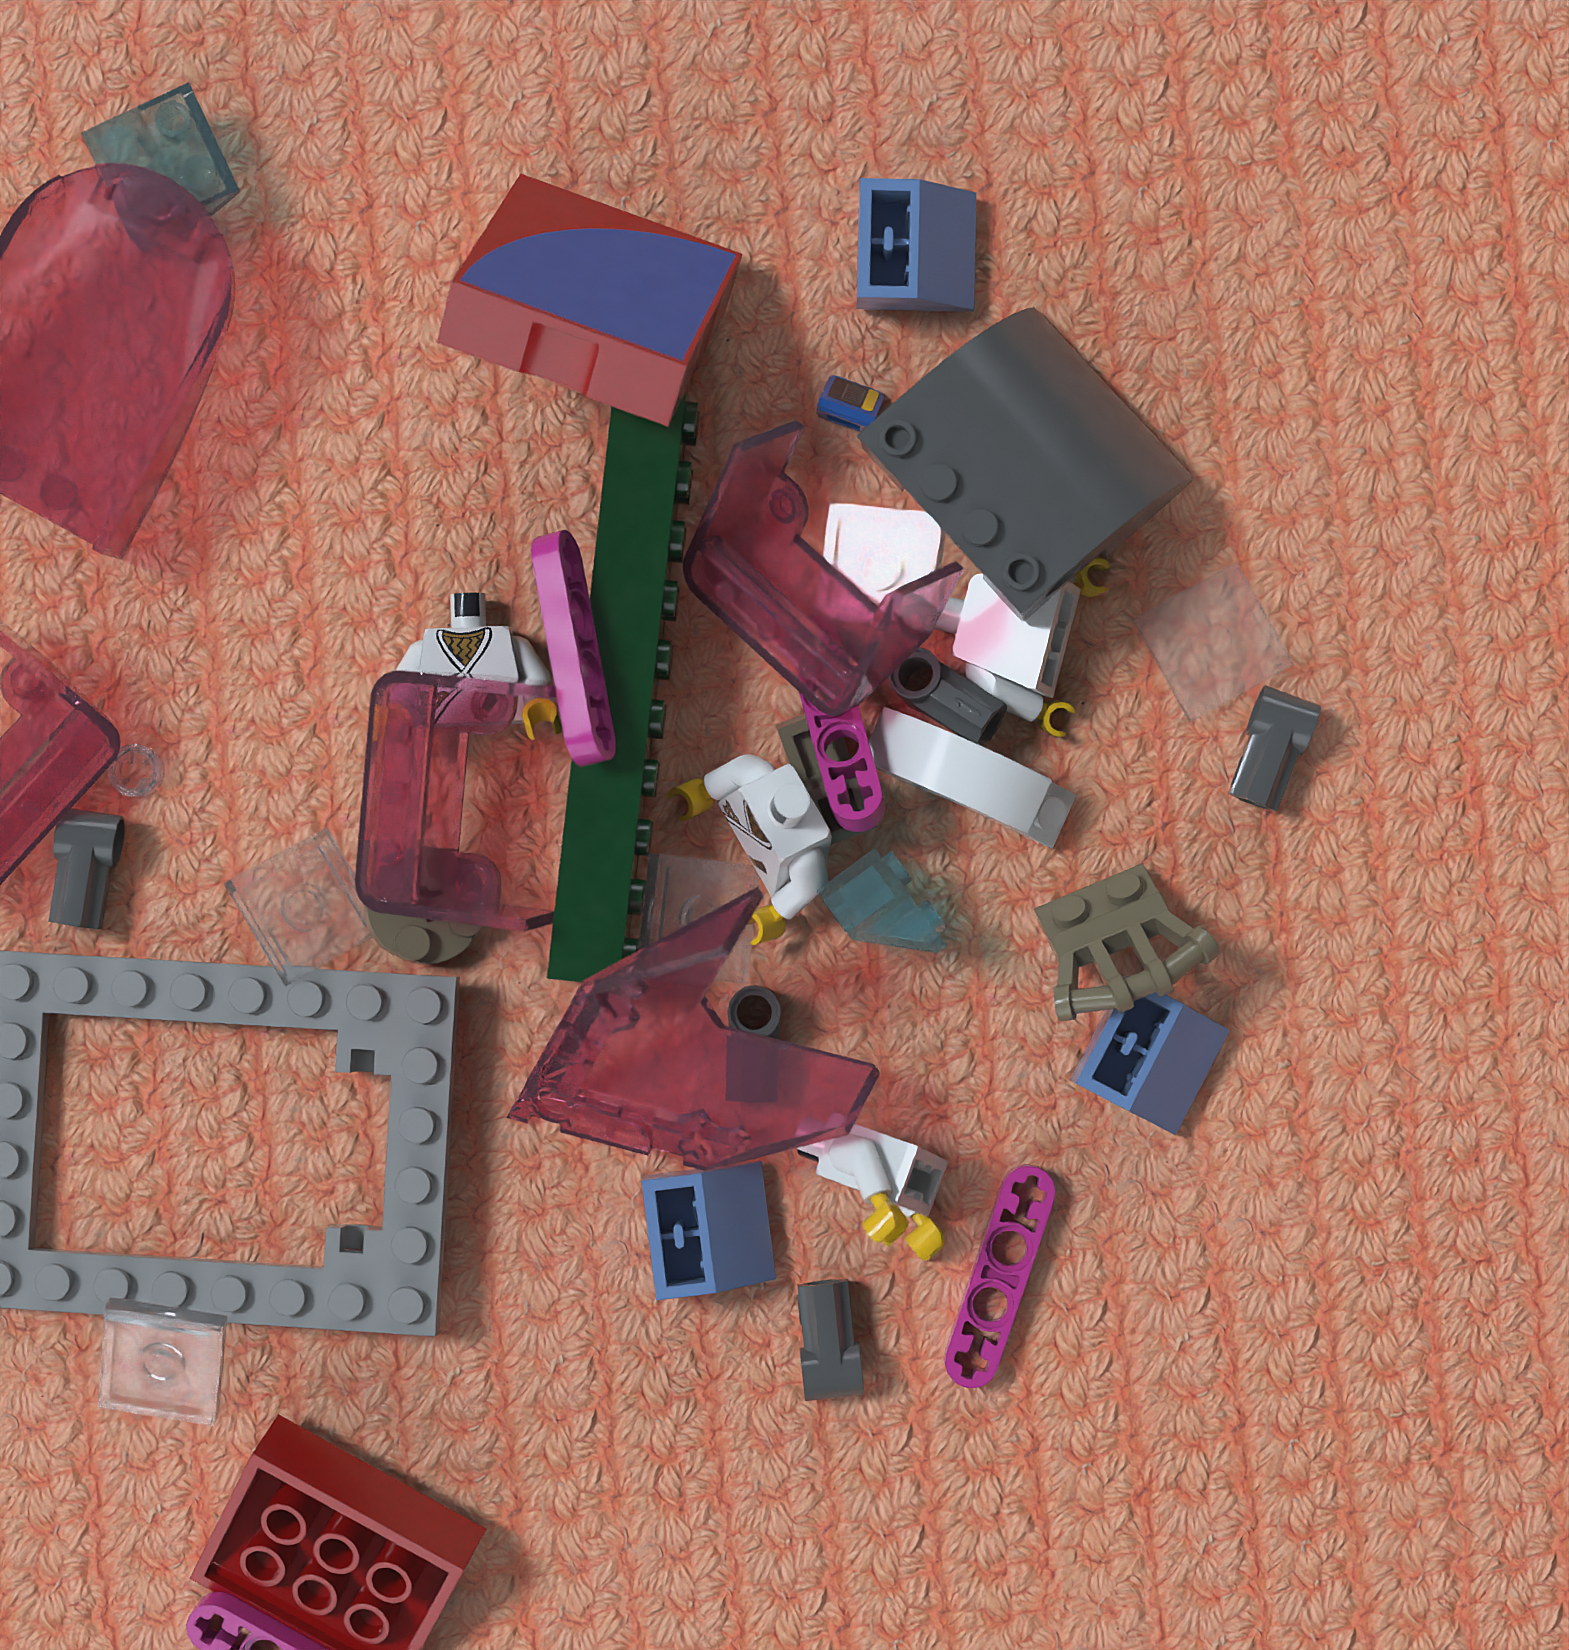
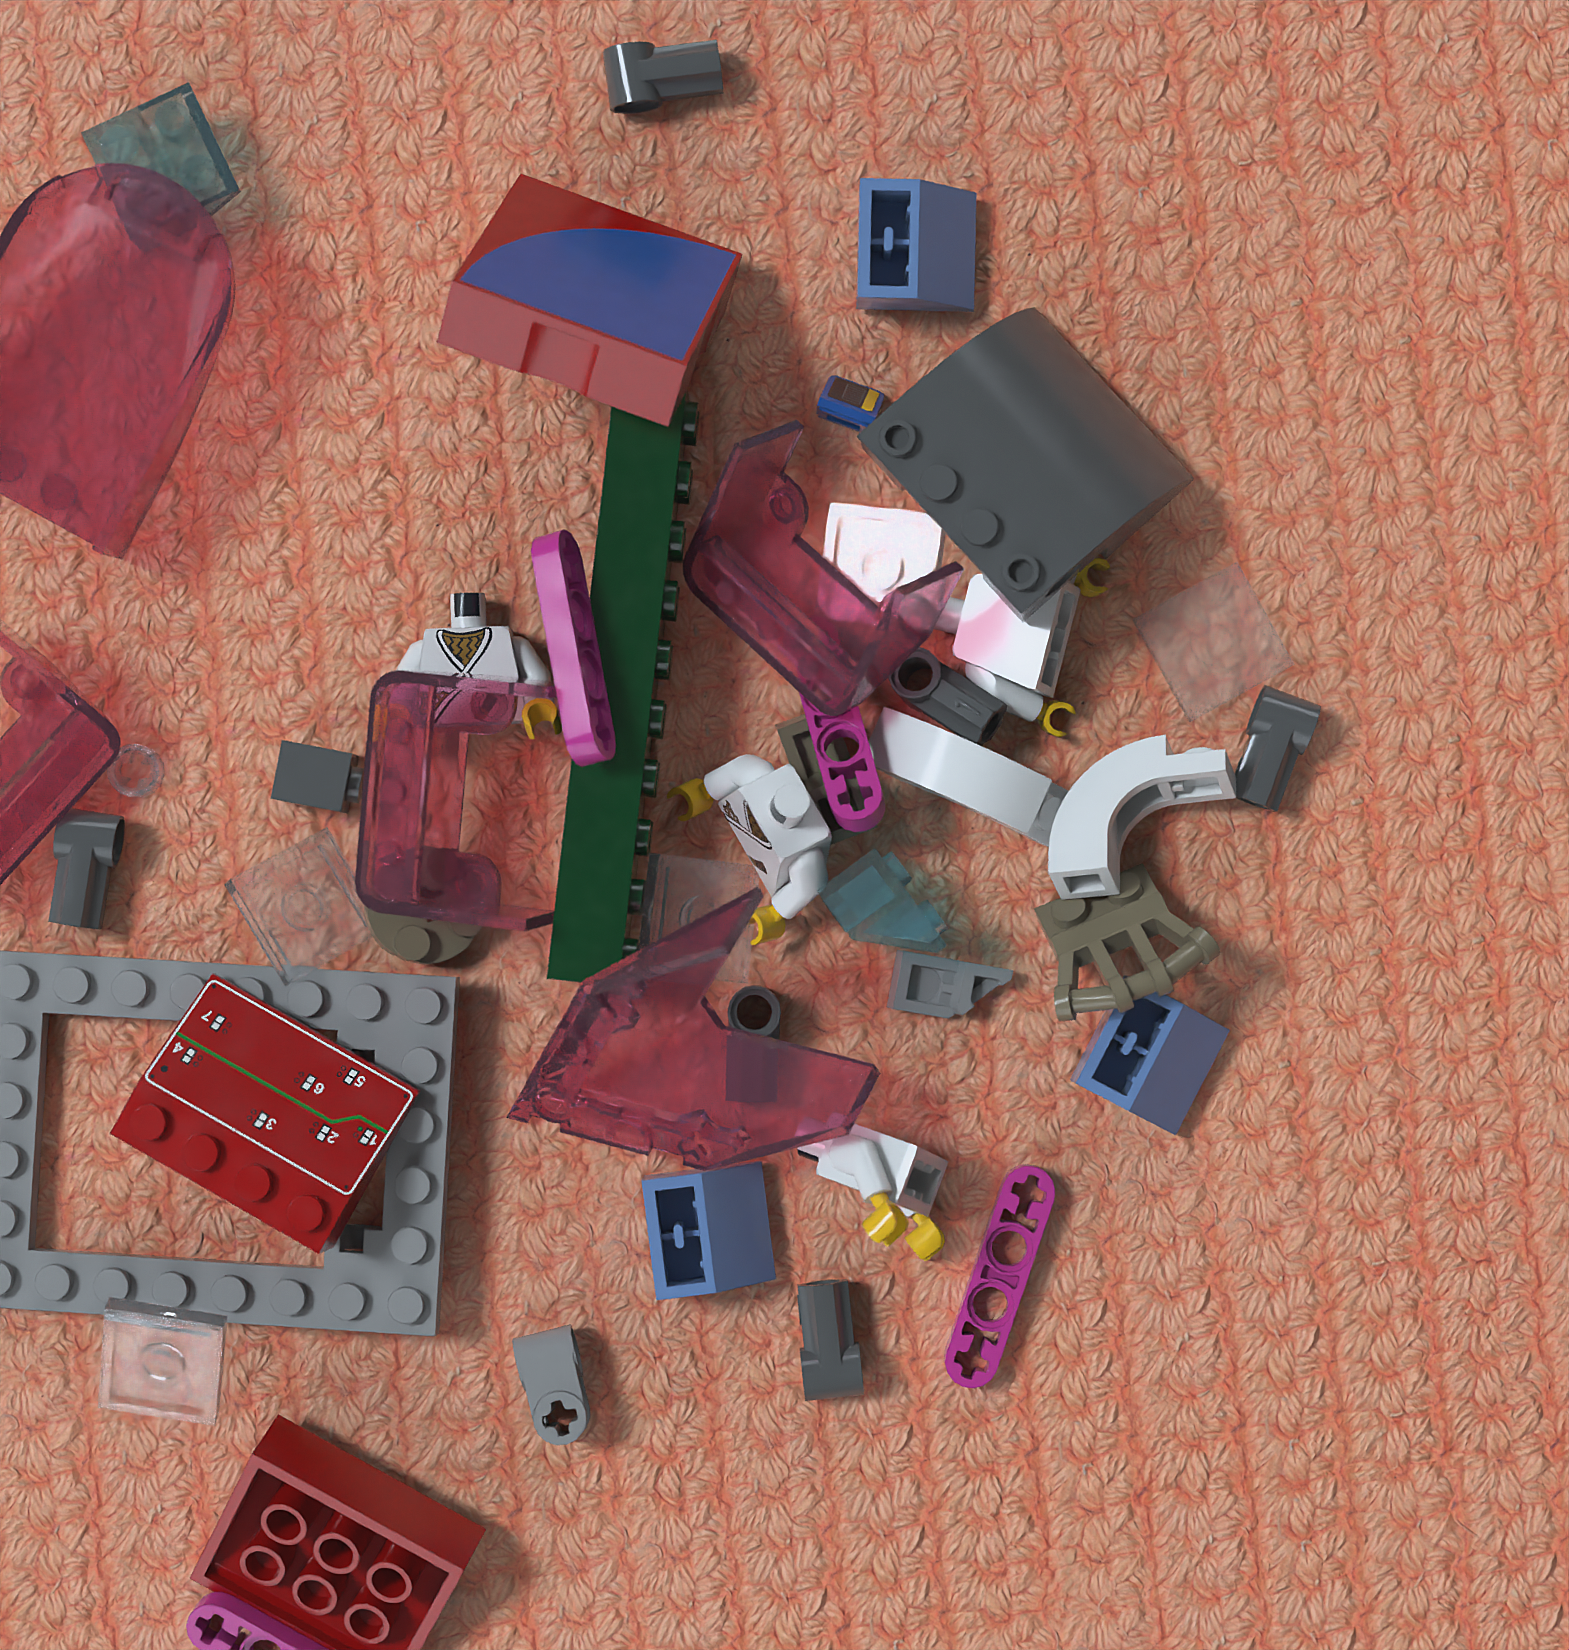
(266, 1114): none -> red slope
(317, 777): none -> dark grey brick
(553, 1372): none -> light grey piece
(647, 75): none -> dark grey piece
(940, 984): none -> light grey slope
(1115, 797): none -> white arch

